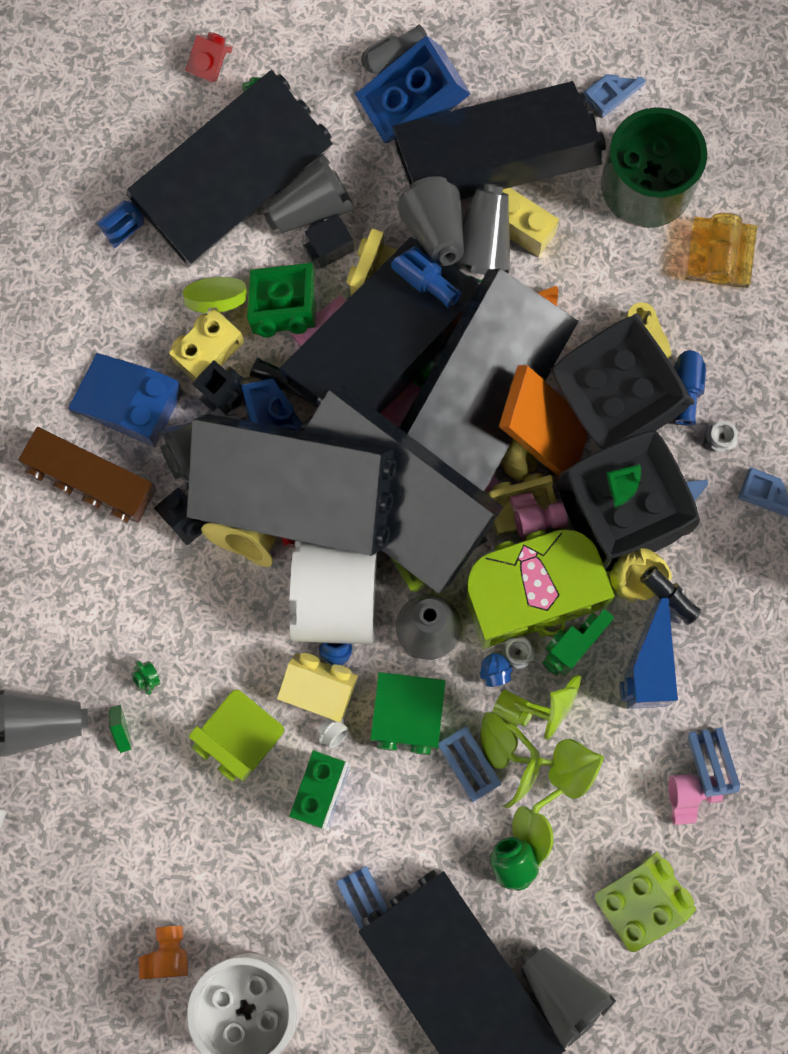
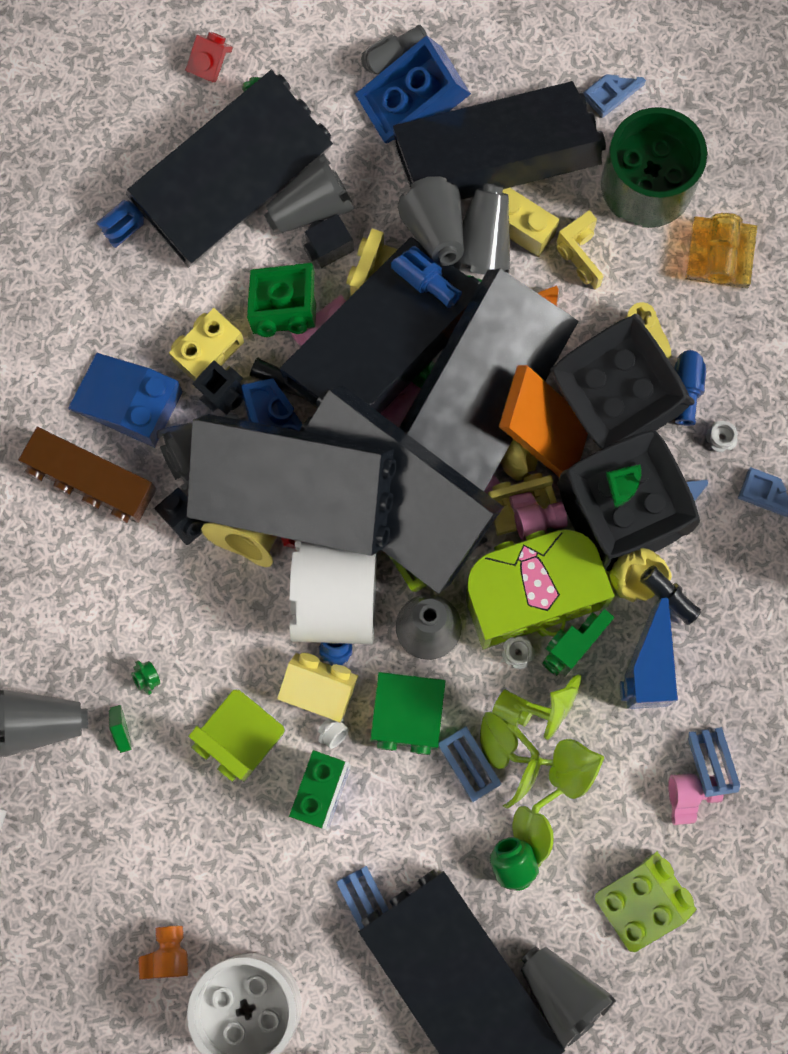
(214, 292): lime tile -> none
(495, 670): blue plate -> none
(580, 232): none -> light yellow bracket

